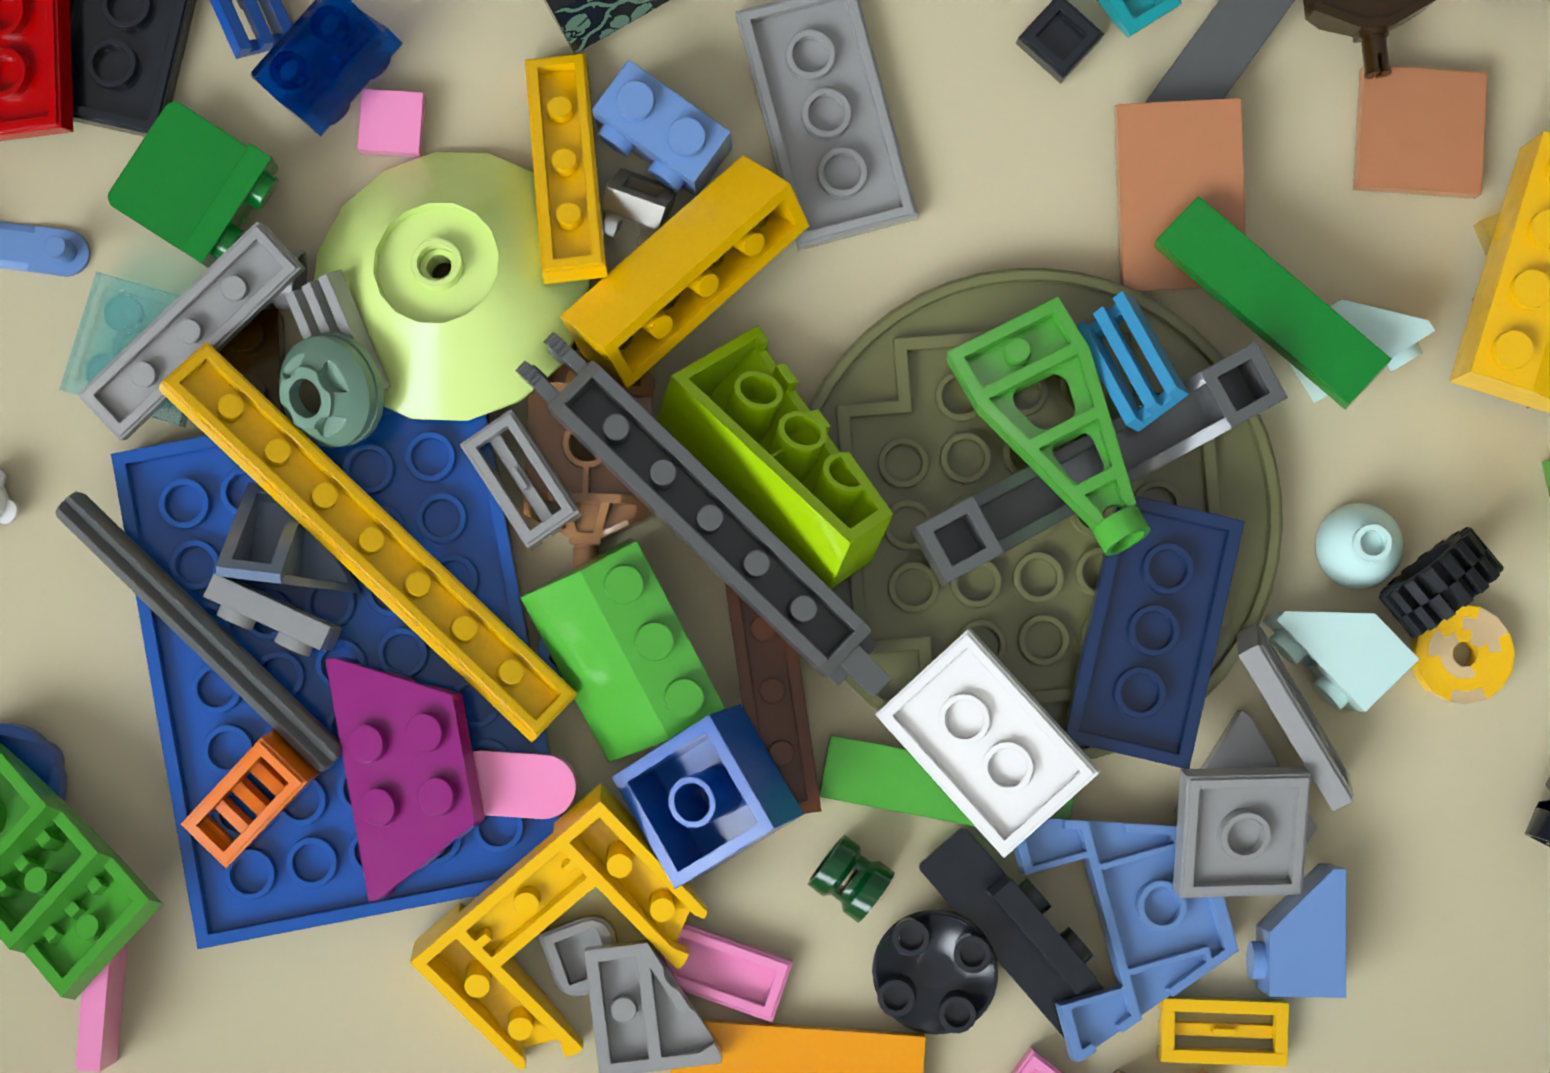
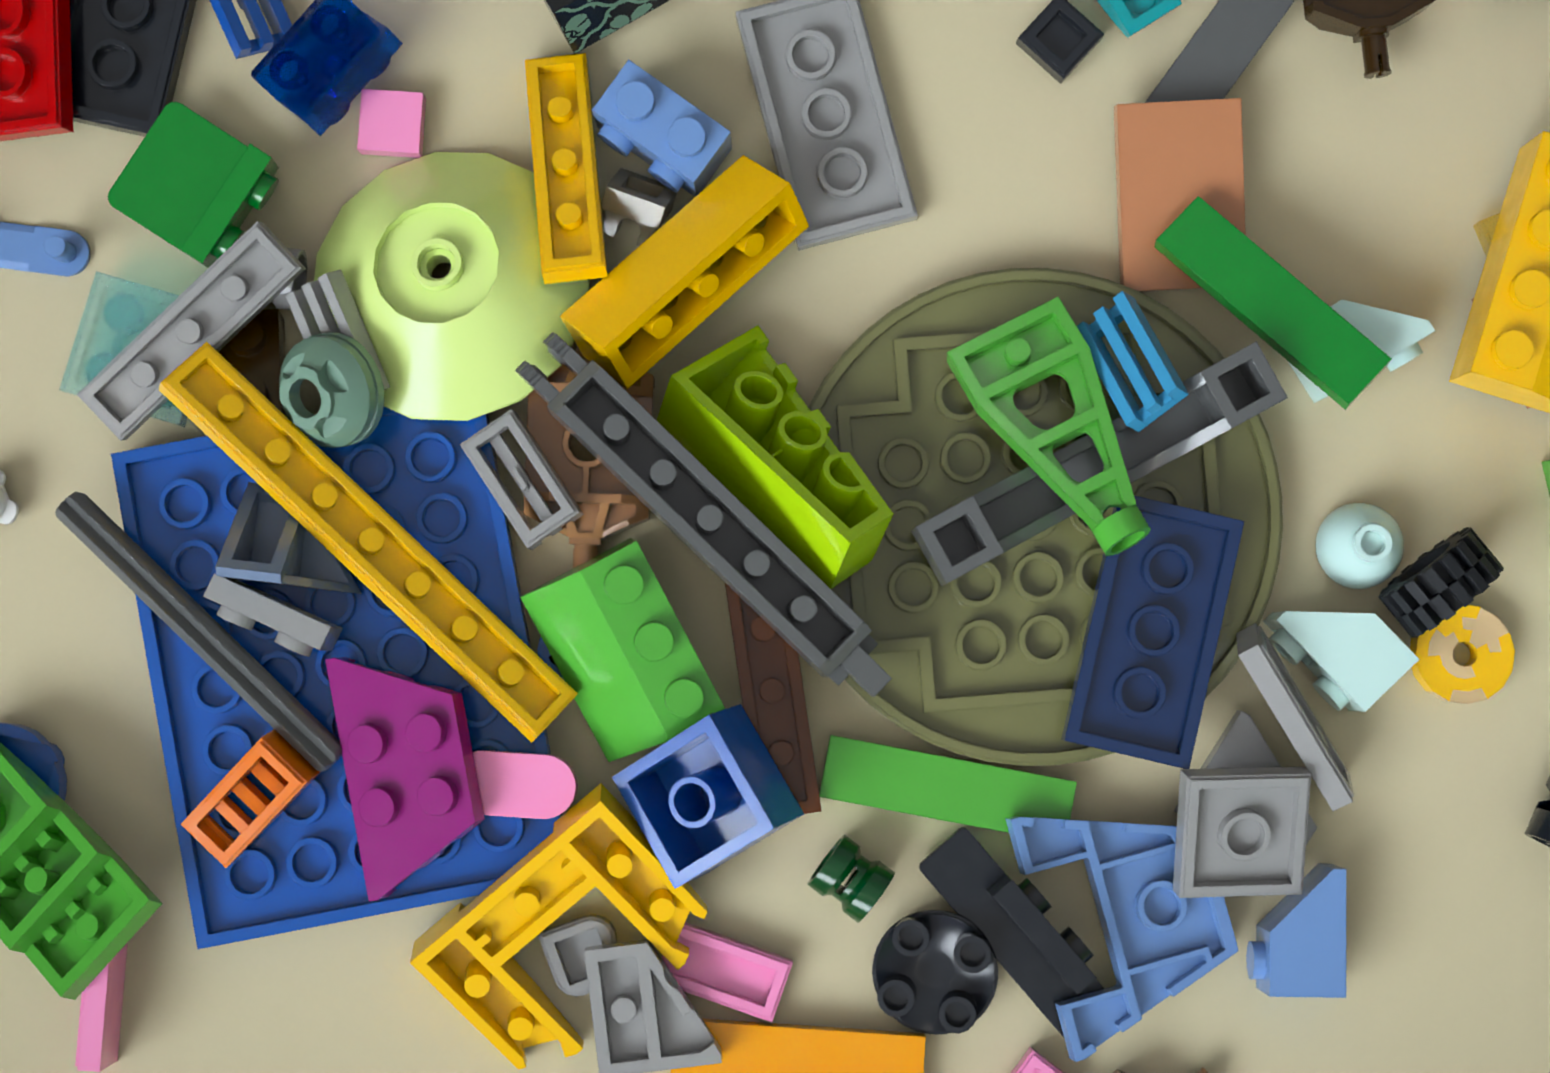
(987, 742): white tile -> none
(1215, 1055): yellow tile -> none
(1421, 132): nougat tile -> none

